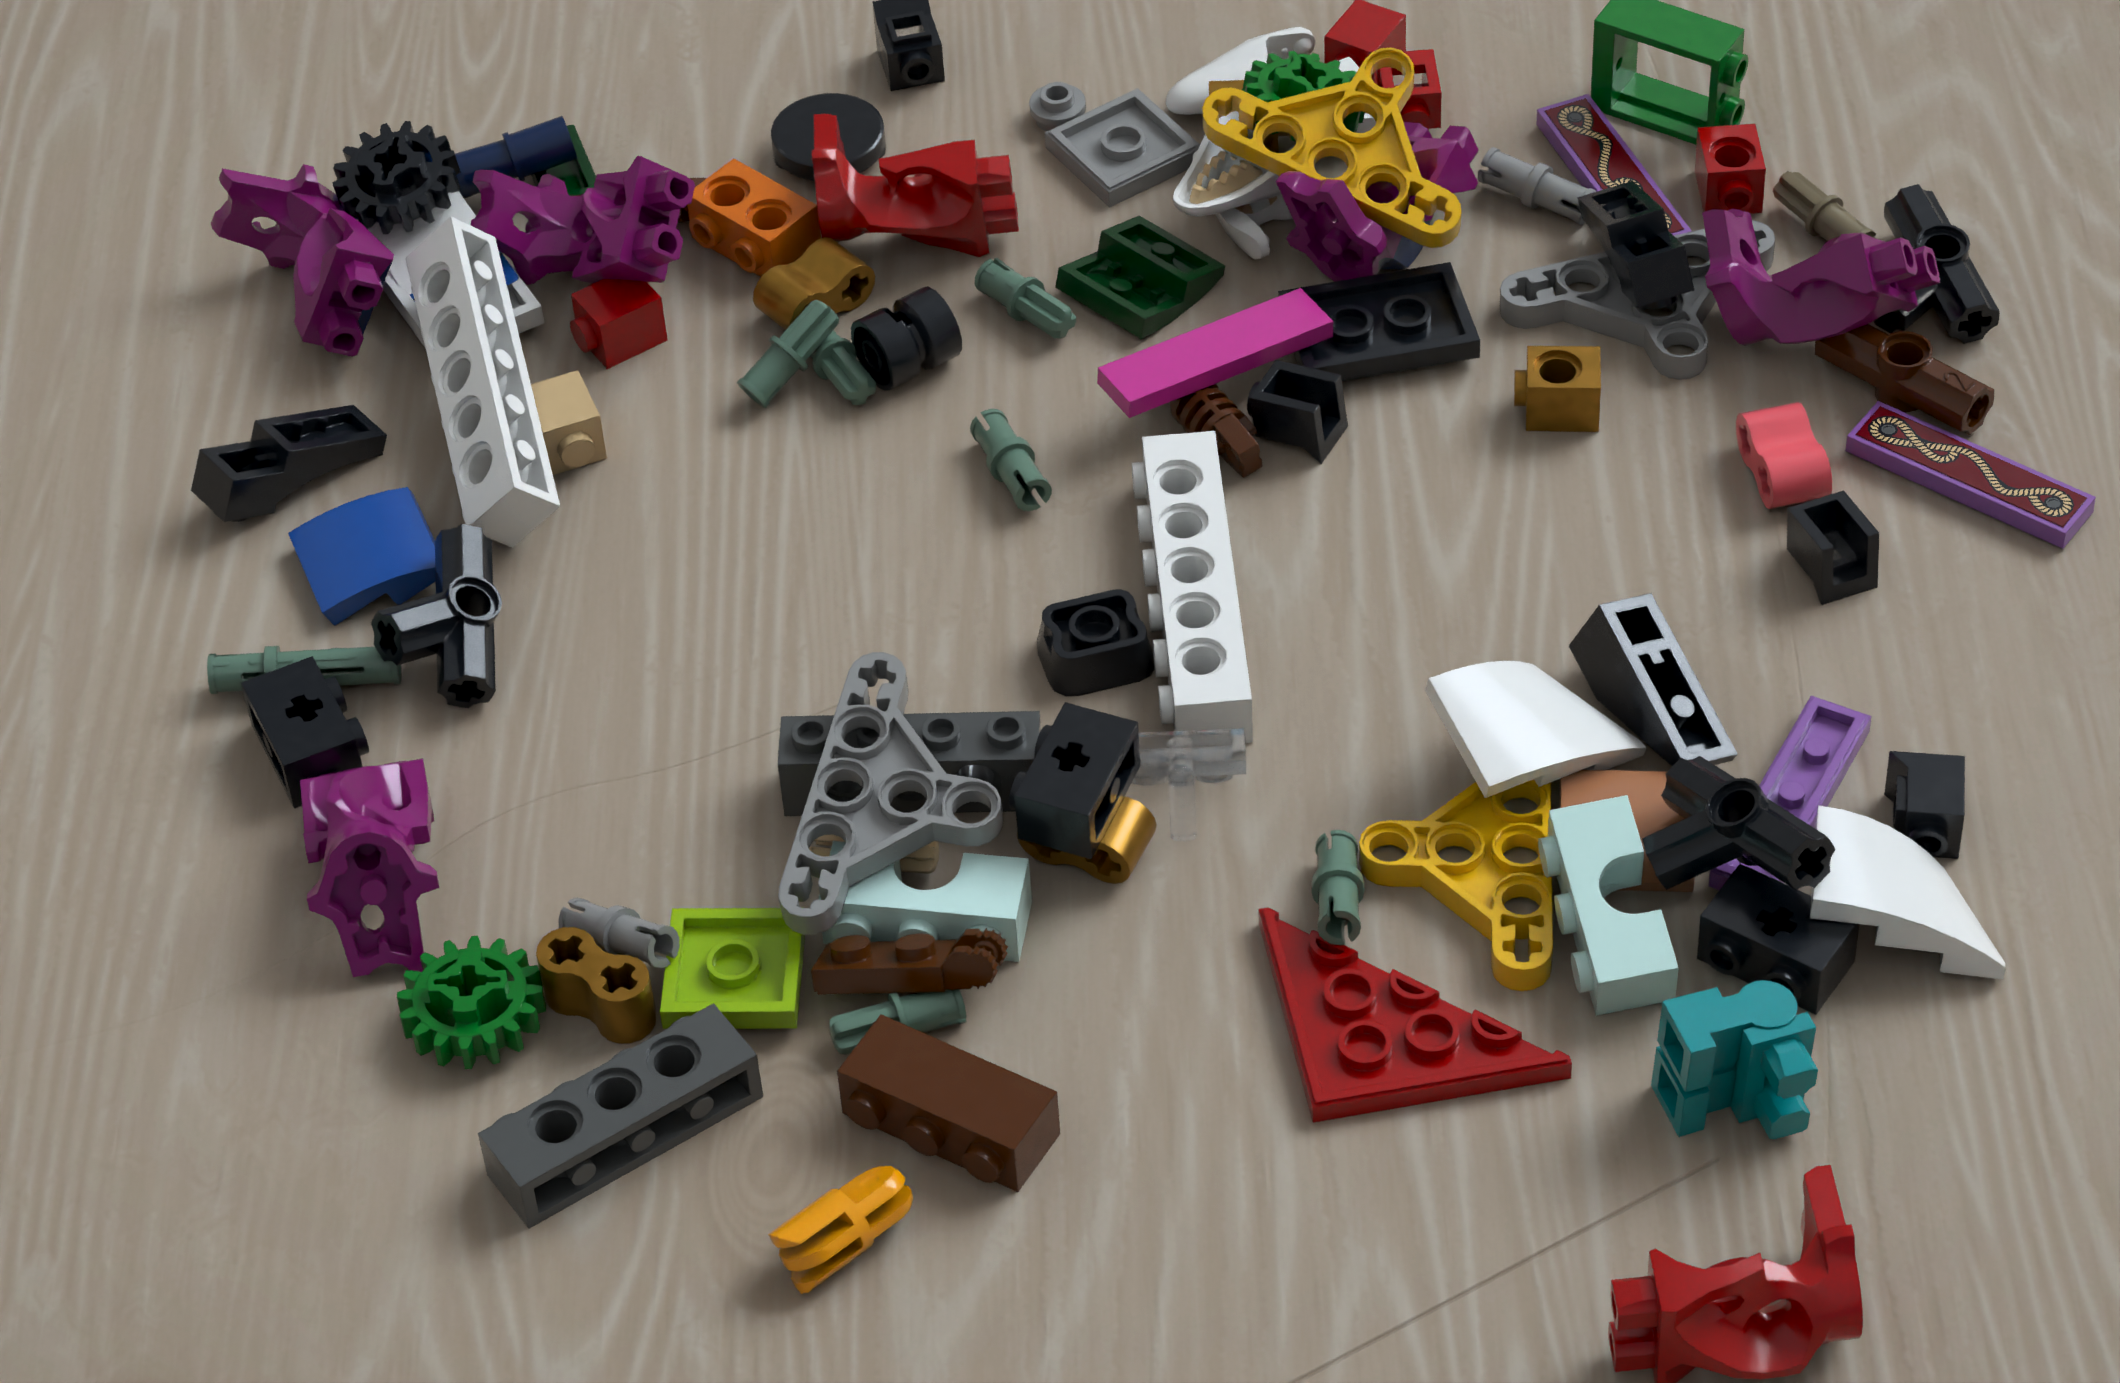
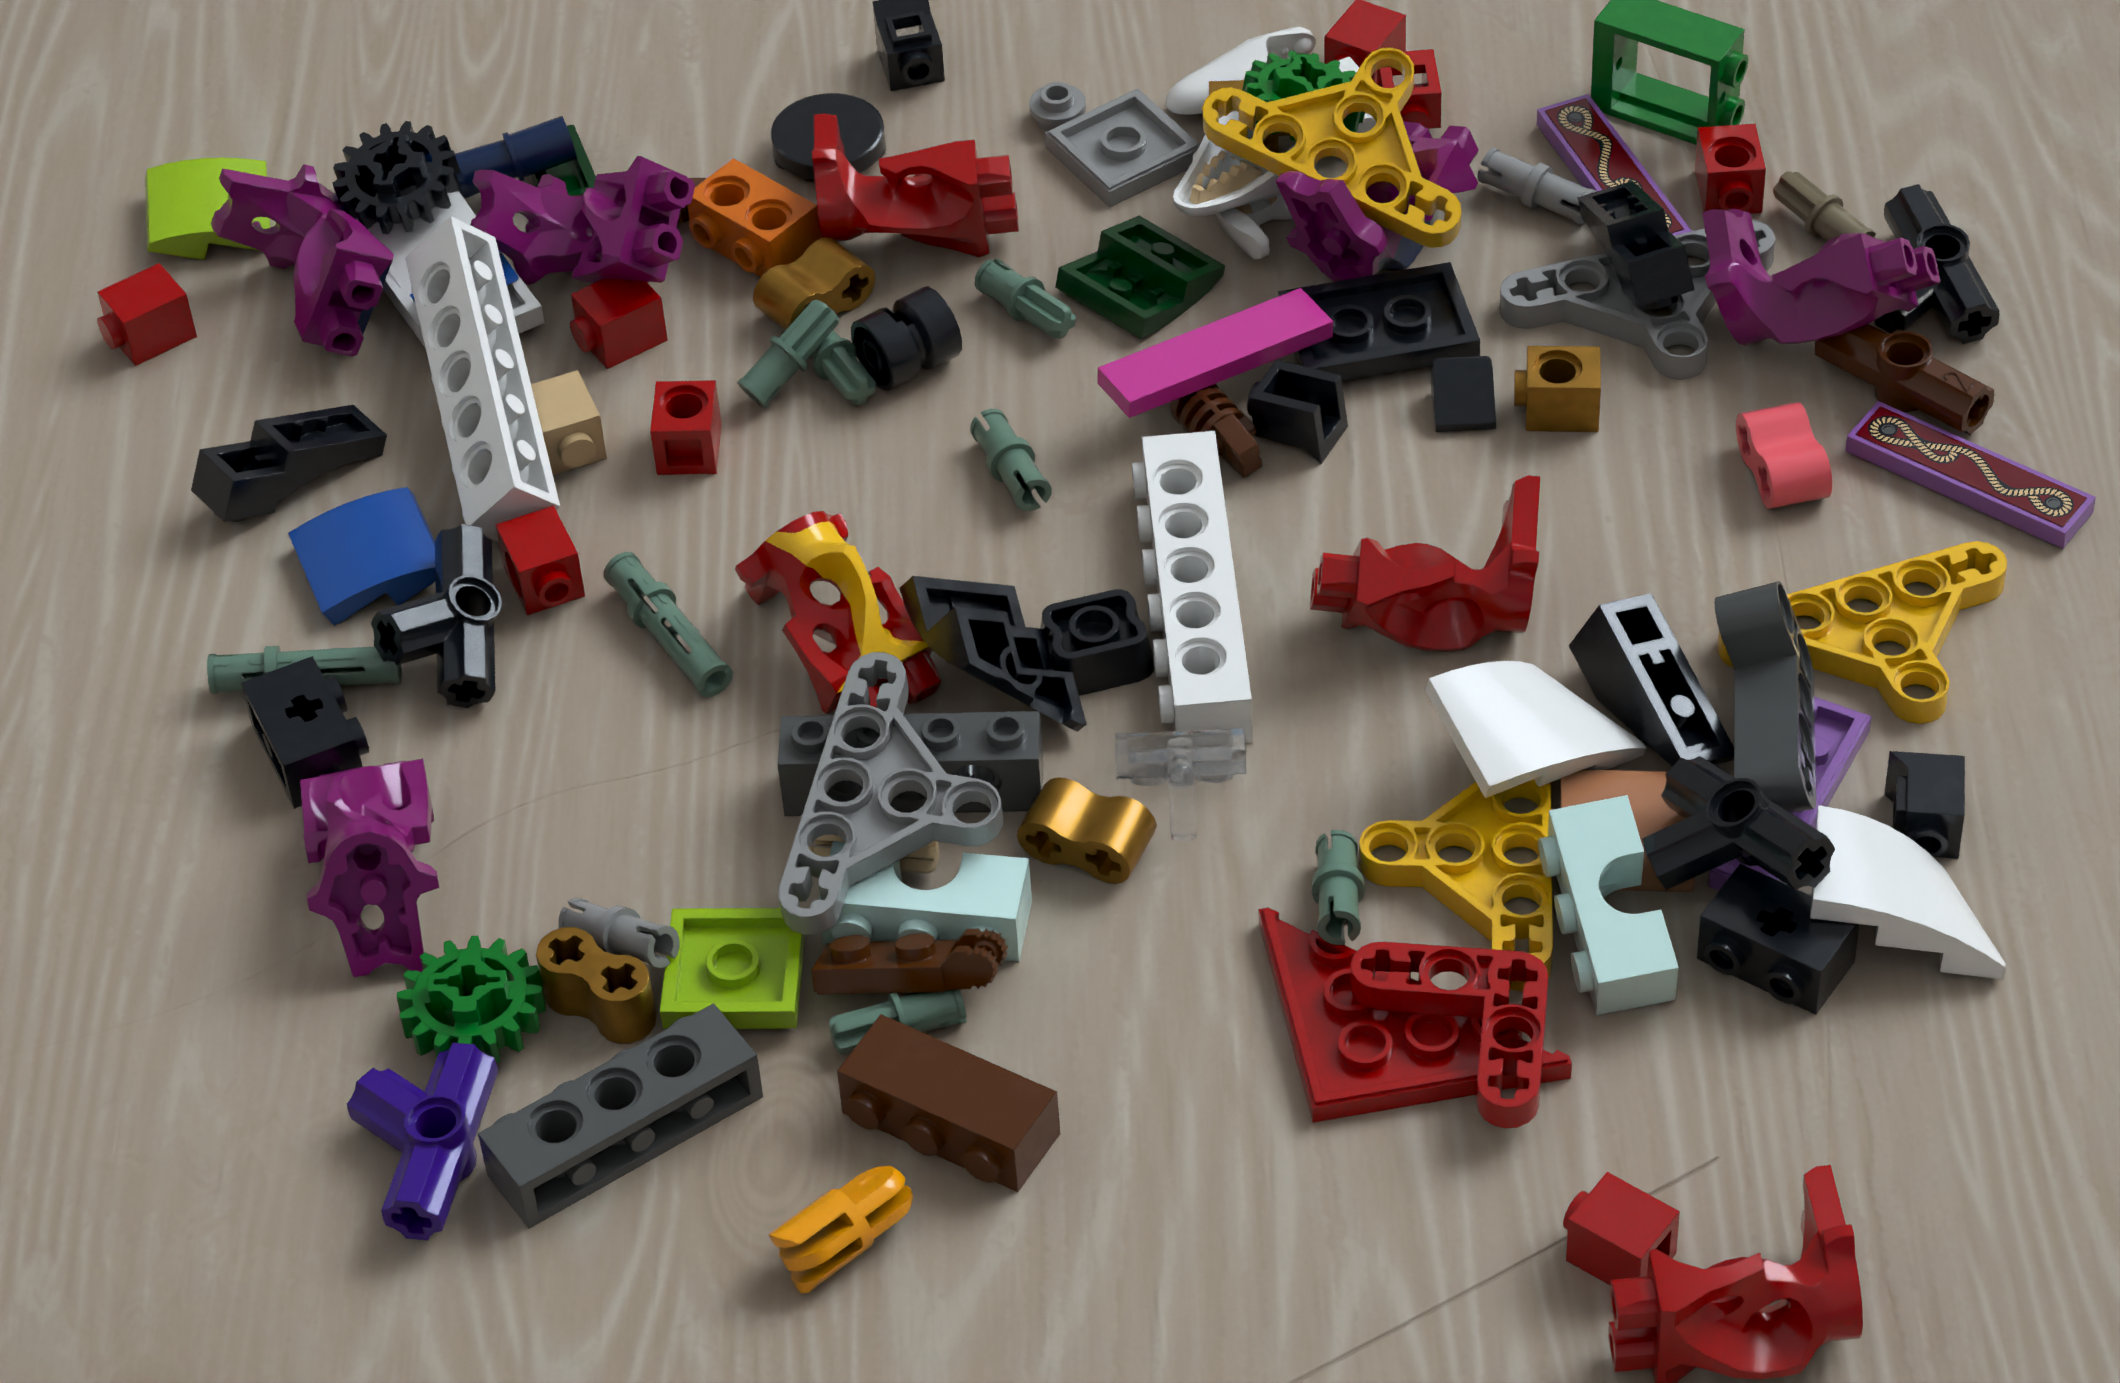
(145, 315): none -> red brick
(184, 200): none -> lime slope
(430, 1130): none -> dark purple piece
(540, 560): none -> red brick
(634, 582): none -> sand green pin
(686, 427): none -> red brick
(815, 551): none -> red hips
(986, 636): none -> black slope
(1076, 780): black brick -> none
(1429, 596): none -> red hips
(1463, 393): none -> black slope
(1483, 996): none -> red beam
(1617, 1228): none -> red brick
(1735, 1054): teal hips -> none
(1771, 694): none -> dark grey beam
(1834, 546): black window -> none
(1846, 638): none -> yellow beam

